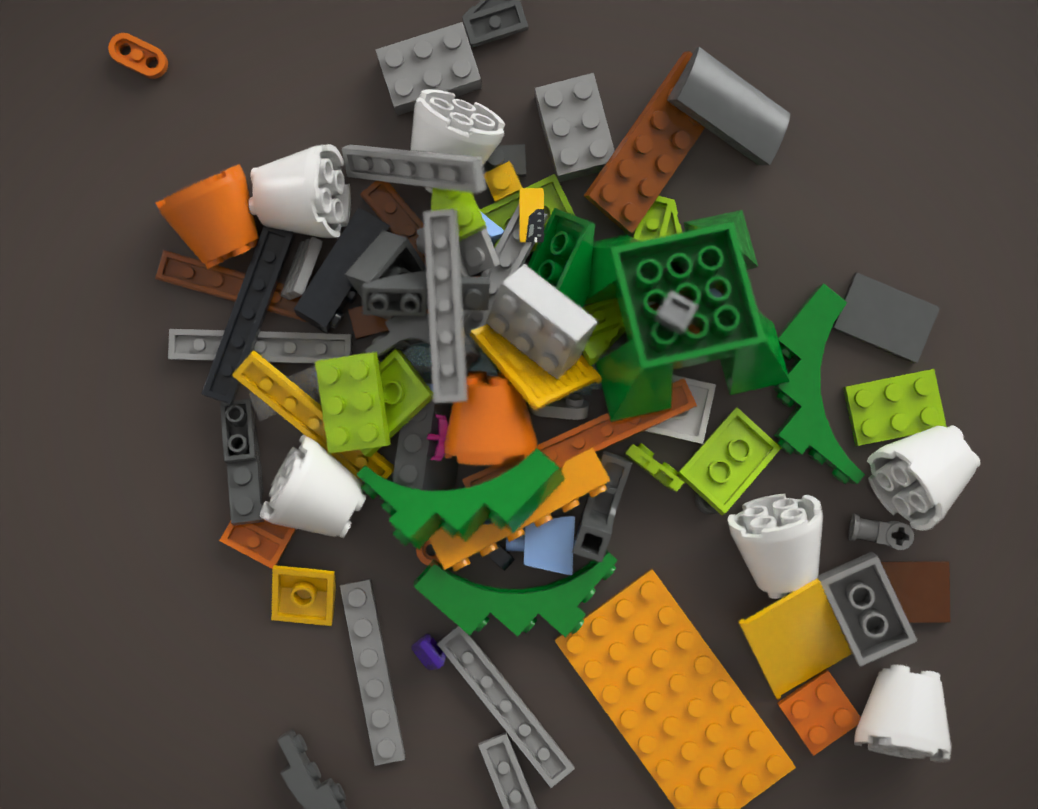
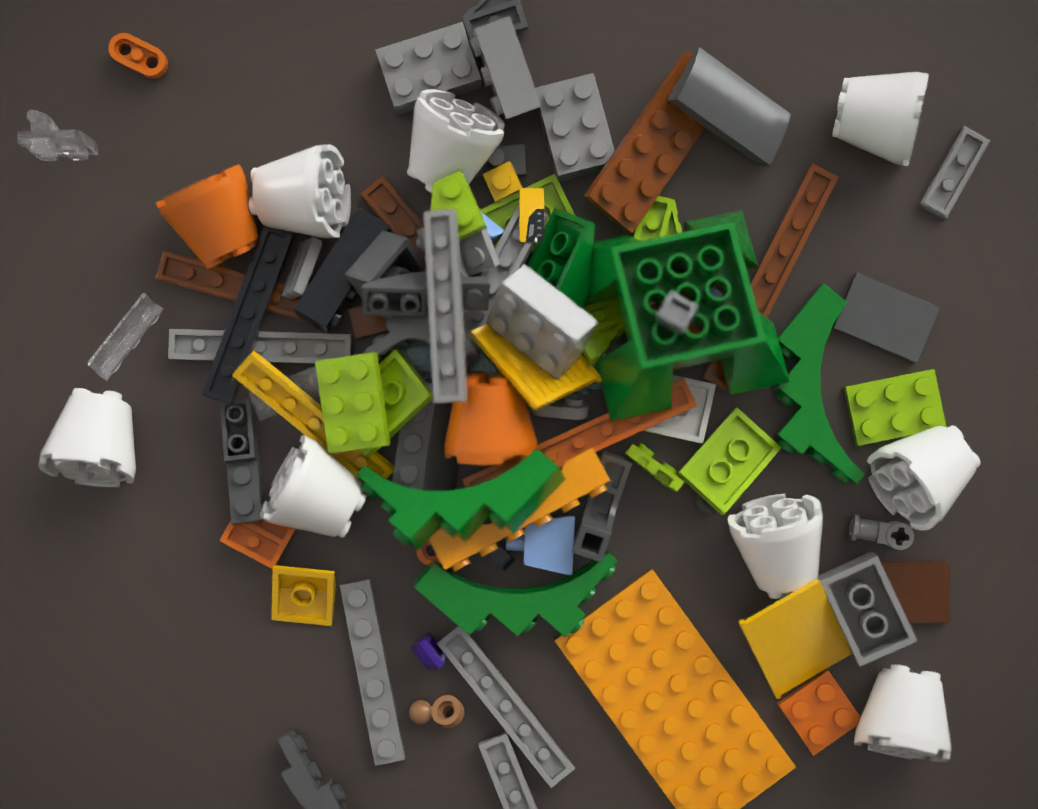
(49, 142): none -> clear plate
(92, 441): none -> white cone
(125, 336): none -> clear plate
(415, 168): light grey plate -> none
(422, 711): none -> medium nougat plate
(440, 437): dark pink piece -> none
(504, 68): none -> light grey brick
(784, 249): none -> dark orange plate
(881, 113): none -> white cone
(954, 172): none -> light grey tile

